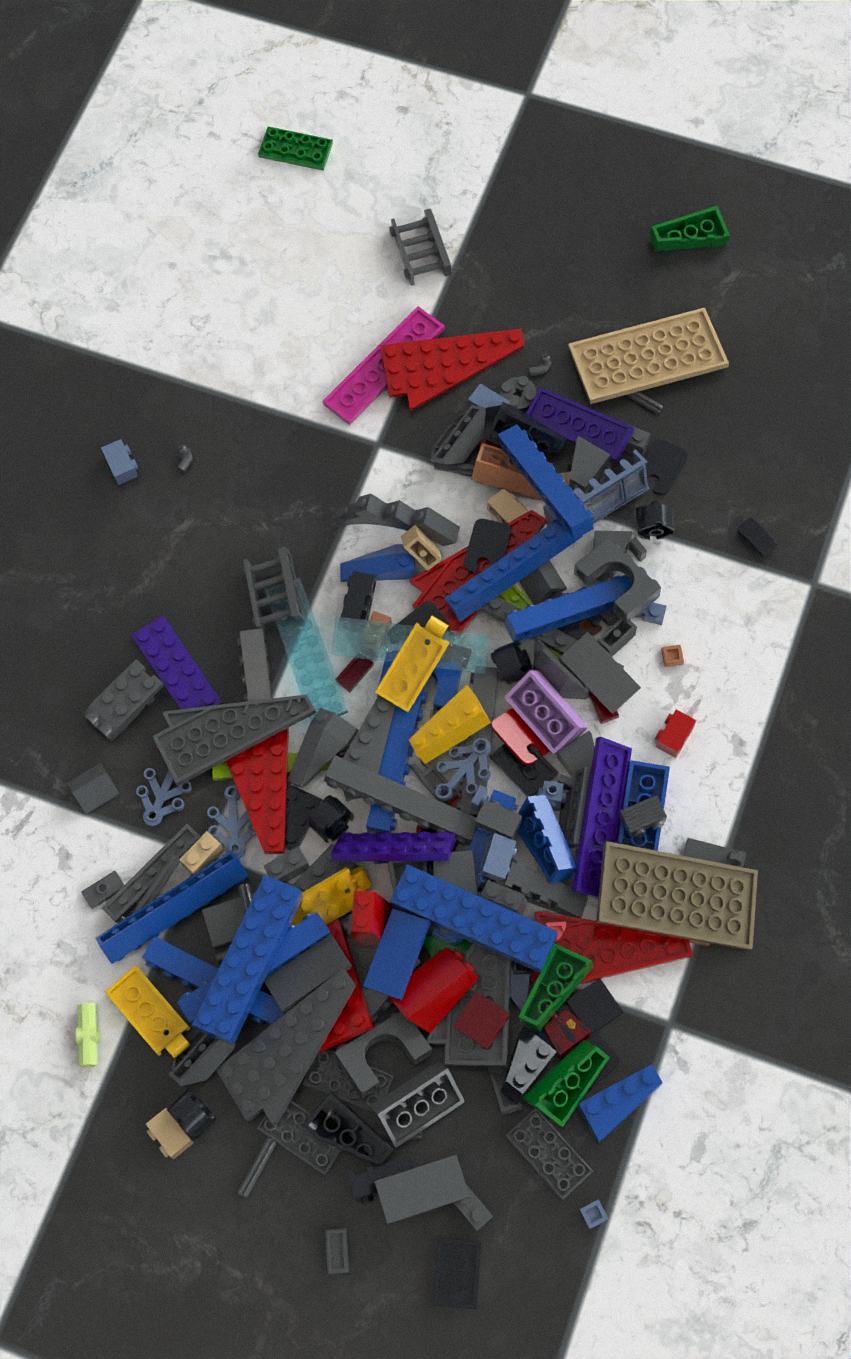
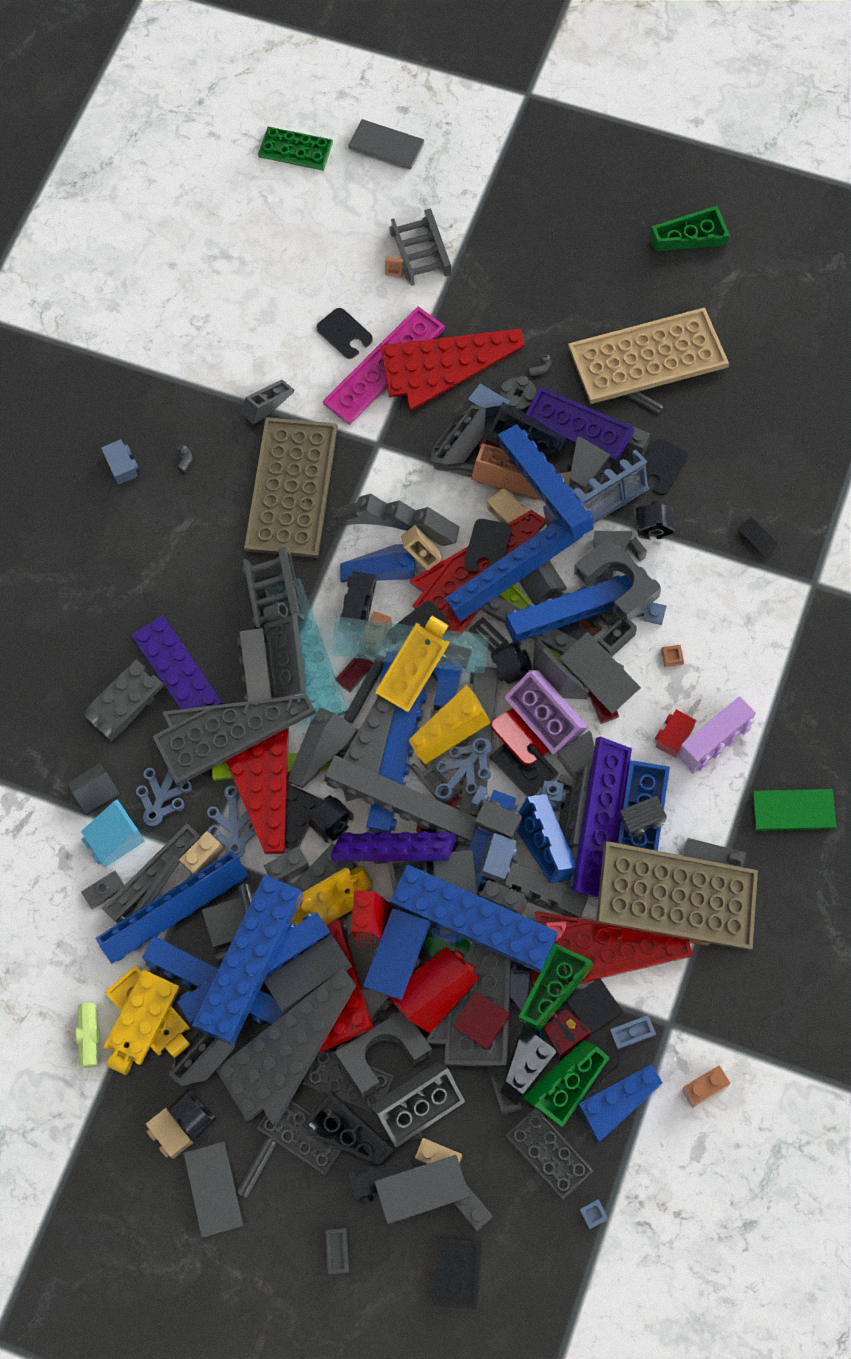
(111, 835): none -> medium azure slope
(139, 1021): none -> yellow hinge
(213, 1189): none -> dark grey tile
(265, 401): none -> dark grey slope
(283, 652): none -> dark grey hinge
(291, 487): none -> dark tan plate
(340, 329): none -> black piece
(364, 691): none -> dark grey axle
(386, 144): none -> dark grey tile
(394, 266): none -> nougat tile
(431, 1152): none -> tan brick
(483, 621): none -> black tile
(632, 1032): none -> sand blue plate
(706, 1086): none -> nougat brick
(716, 735): none -> lavender brick
(794, 810): none -> green tile

